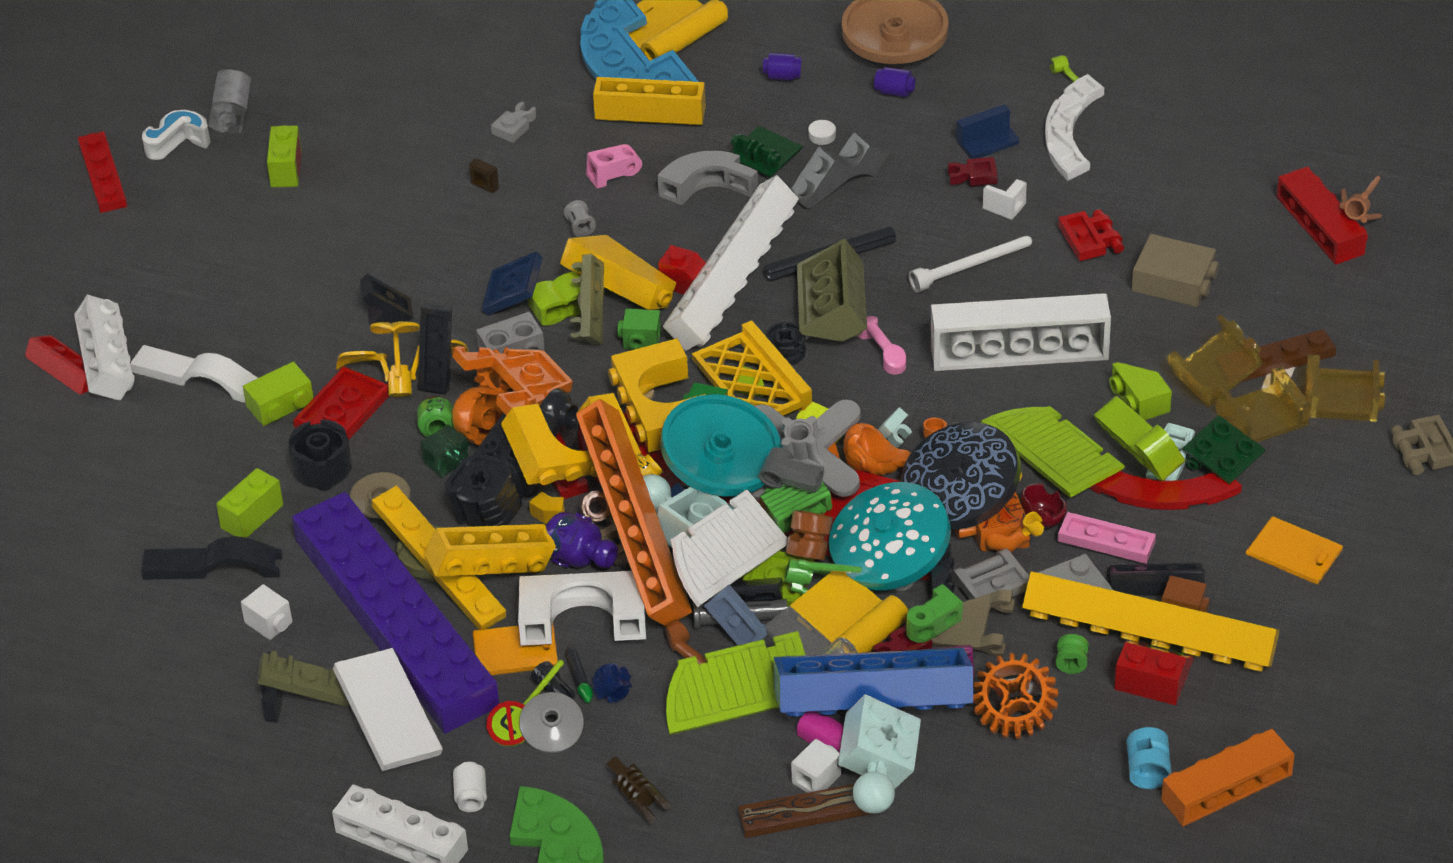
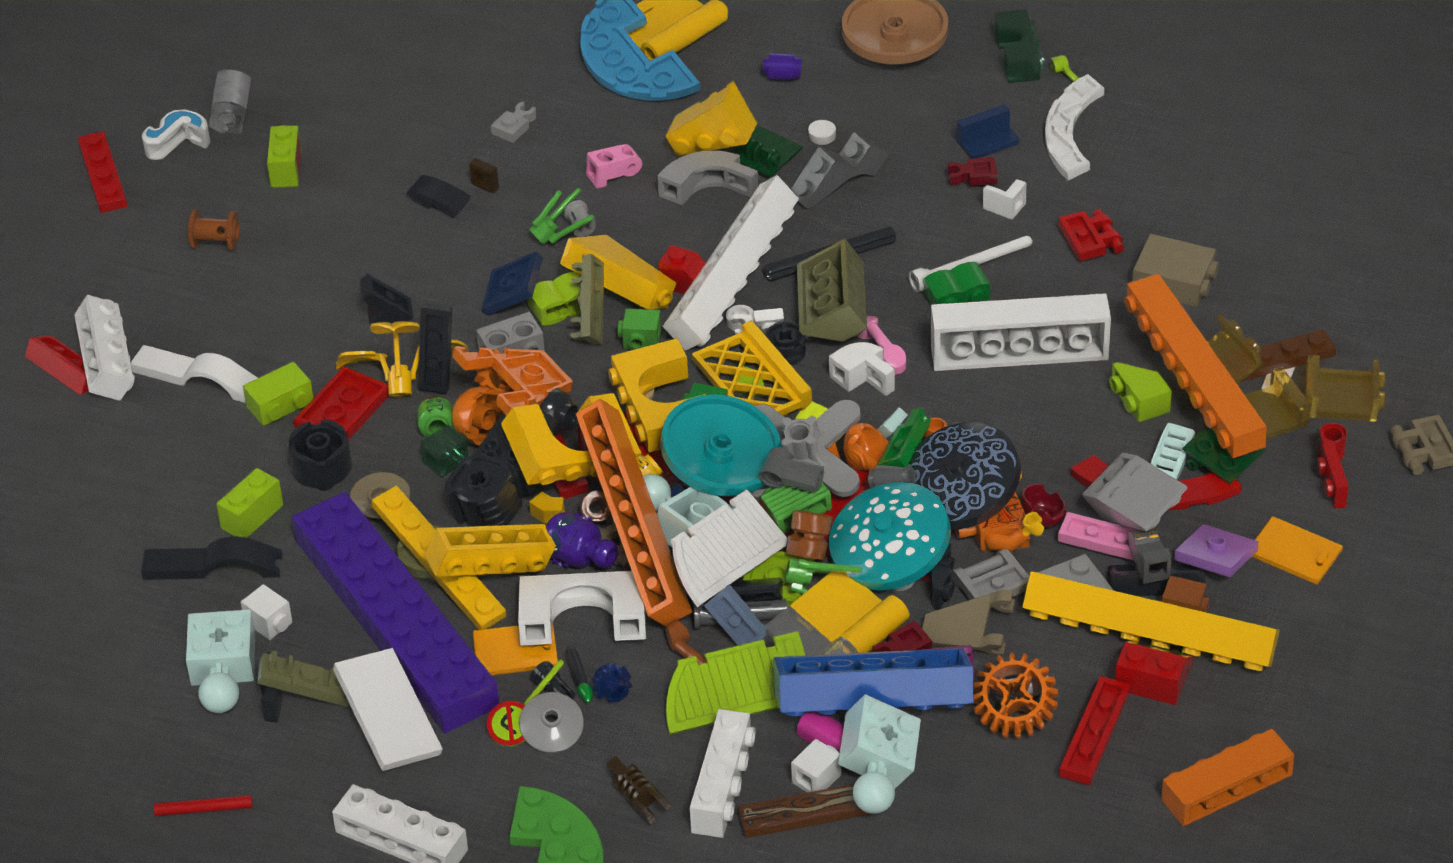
(203, 805): none -> red bar
(211, 229): none -> dark orange hose
(220, 655): none -> light aqua brick
(436, 192): none -> black slope
(469, 786): white brick -> none
(544, 225): none -> bright green plant
(649, 100): yellow brick -> none
(712, 124): none -> yellow wedge
(721, 773): none -> white brick
(737, 309): none -> white tile
(762, 318): none -> white plate
(861, 363): none -> white brick
(887, 474): none -> dark grey cone
(894, 82): dark purple brick -> none
(905, 439): none -> green hinge
(934, 616): bright green leg -> none
(957, 285): none -> green brick
(1021, 48): none -> clear green arch
(1056, 448): lime piece -> none
(1072, 653): bright green wheel -> none
(1095, 730): none -> red plate
(1133, 493): none -> light grey slope
(1146, 443): lime beam -> none
(1147, 551): none -> dark grey leg
(1148, 757): medium azure wheel -> none
(1195, 366): none -> orange brick
(1216, 550): none -> medium lavender plate
(1321, 215): red brick -> none
(1330, 453): none -> red plate
(1359, 204): nougat plant -> none

